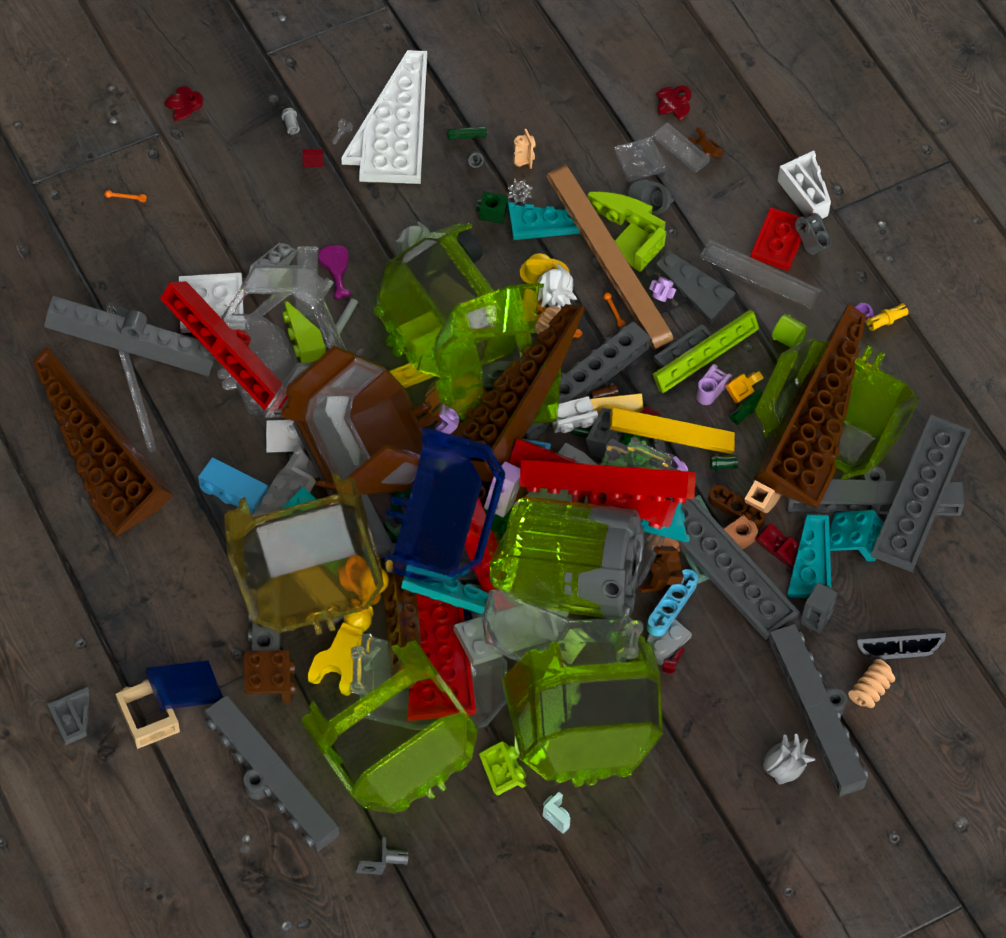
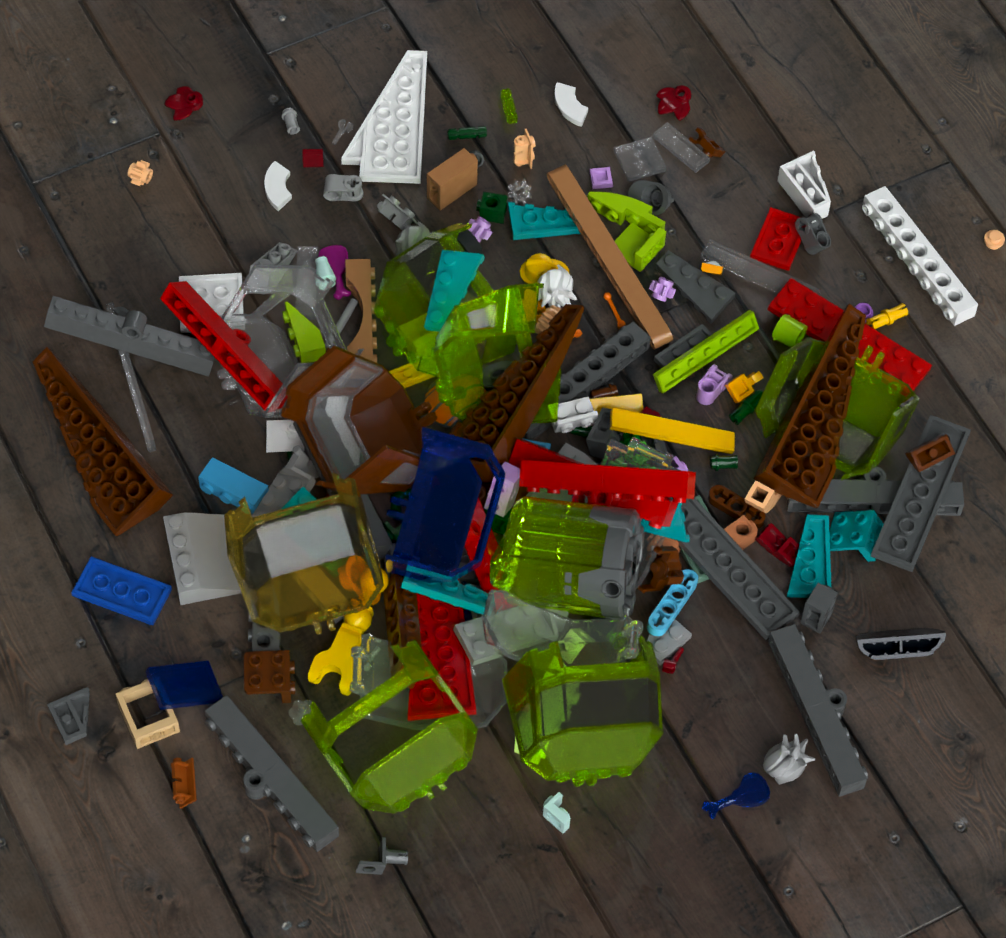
(121, 591): none -> blue tile
(140, 173): none -> light nougat gear
(142, 198): orange hinge -> none
(184, 789): none -> dark orange hinge
(200, 557): none -> light grey slope
(275, 185): none -> white tile
(299, 710): none -> clear plant
(324, 269): none -> light aqua cone
(341, 188): none -> light grey piece
(358, 281): none -> medium nougat arch
(390, 207): none -> light grey hinge
(449, 420): lavender bracket -> none
(450, 285): none -> teal wing
(452, 179): none -> medium nougat brick
(480, 228): none -> lavender gear
(502, 768): lime bracket -> none
(509, 106): none -> clear neon green axle
(569, 105): none -> white tile
(601, 178): none -> lavender tile
(712, 267): none -> light orange tile
(751, 793): none -> clear blue piece
(823, 315): none -> red plate
(872, 684): light nougat piece -> none
(919, 256): none -> white brick
(930, 452): none -> reddish brown slope
(994, 239): none -> light nougat plate

